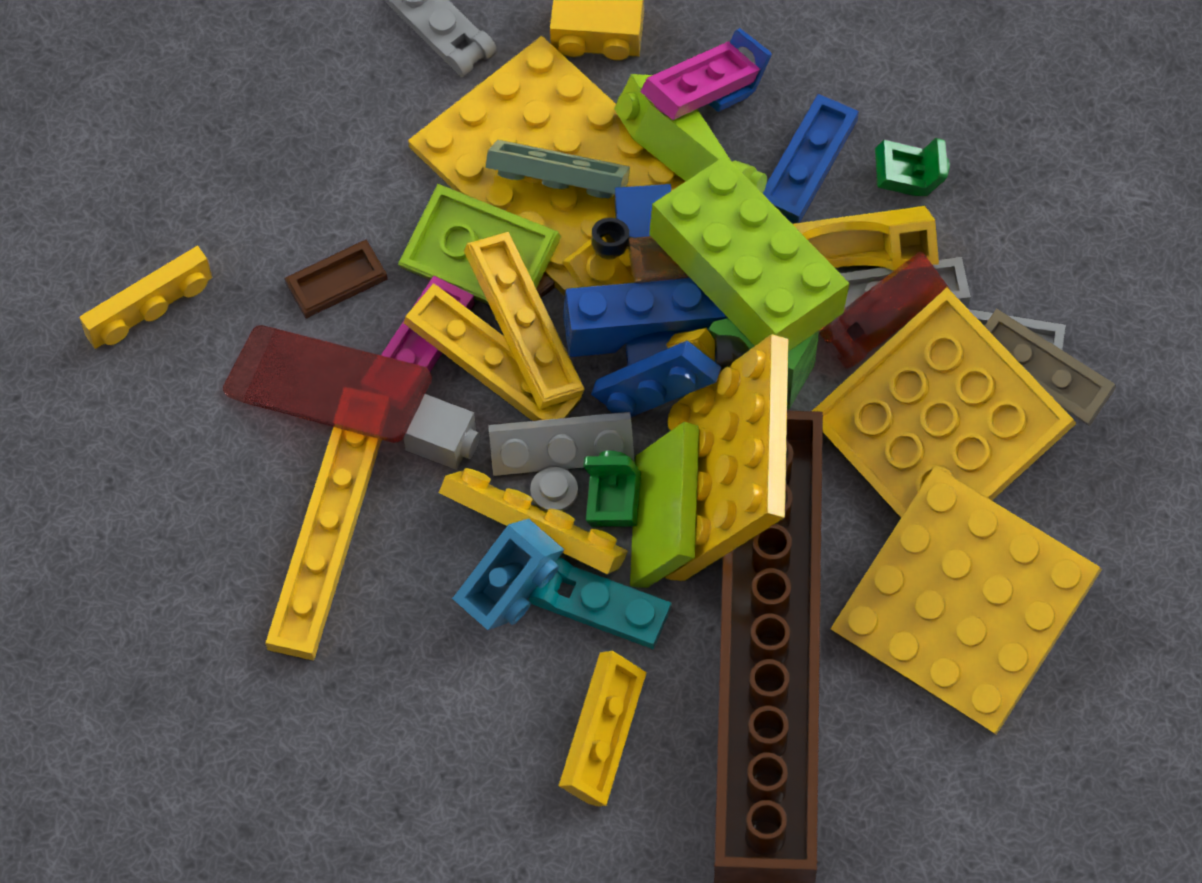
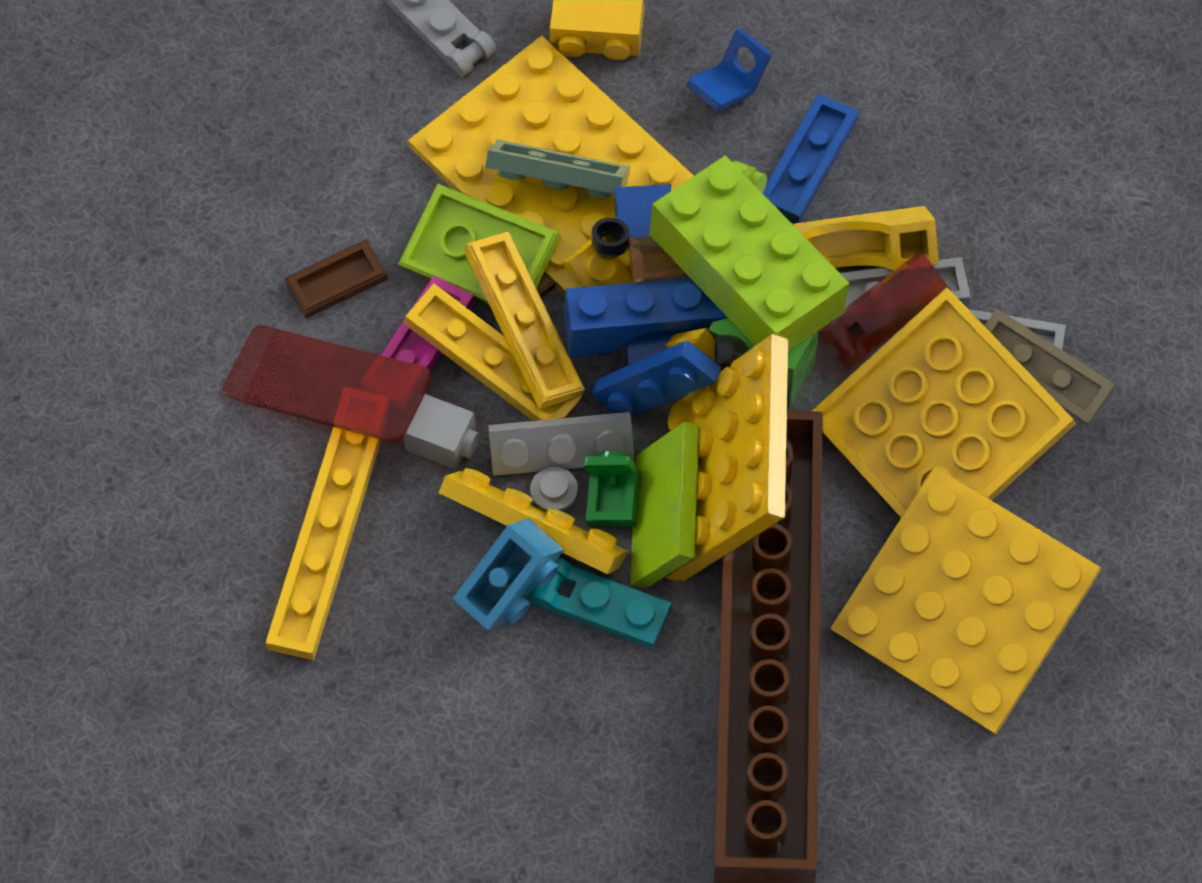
(146, 298): yellow plate -> none
(602, 729): yellow plate -> none
(681, 144): lime slope -> none
(699, 80): dark pink plate -> none
(910, 168): green bracket -> none

